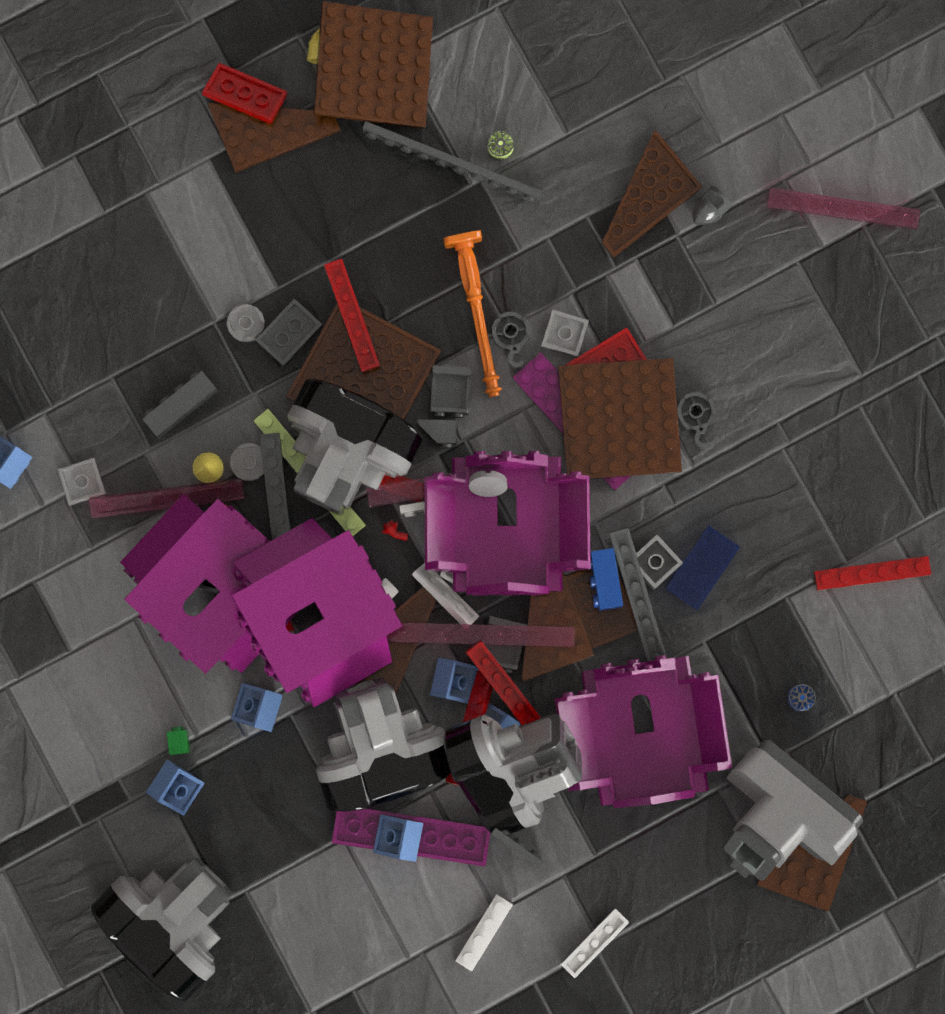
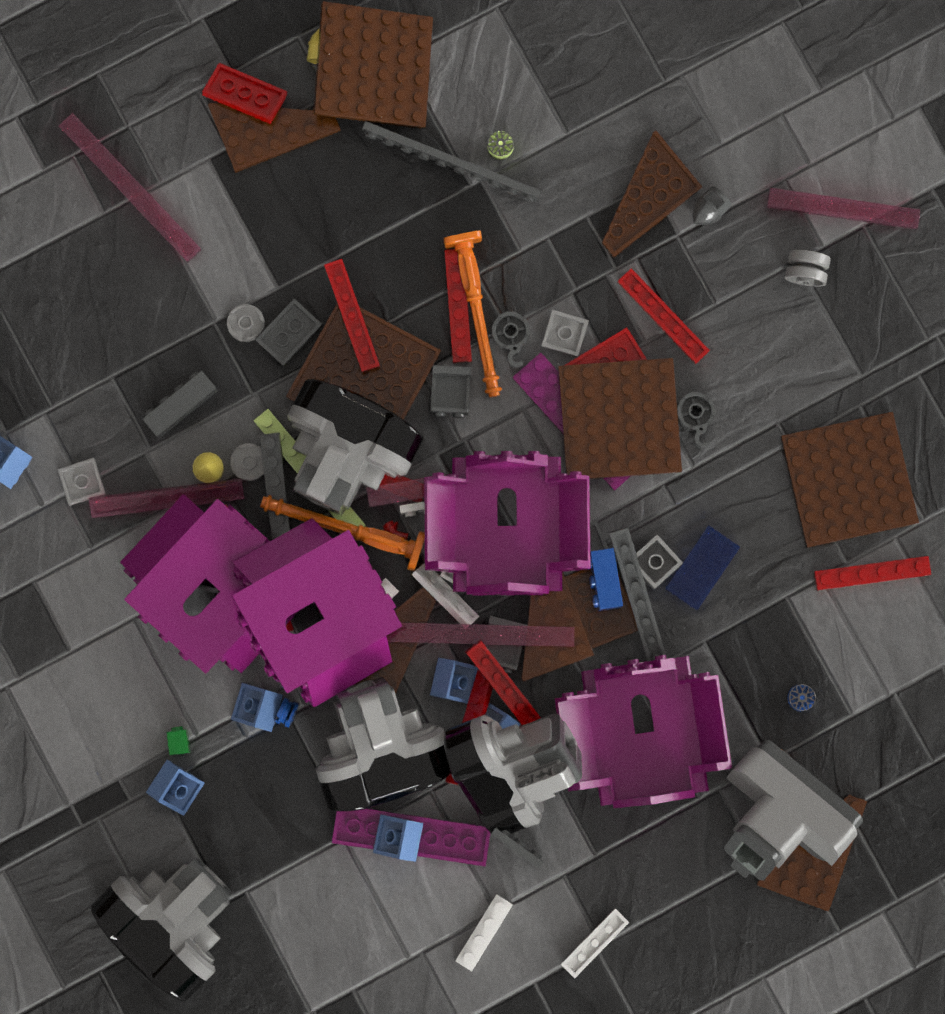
(130, 187): none -> clear pink plate
(284, 712): none -> blue wheel
(373, 537): none -> orange piece
(440, 431): dark grey slope -> none
(457, 310): none -> red plate
(488, 483): light grey tile -> none
(663, 316): none -> red plate
(807, 268): none -> light grey wheel
(849, 479): none -> reddish brown plate

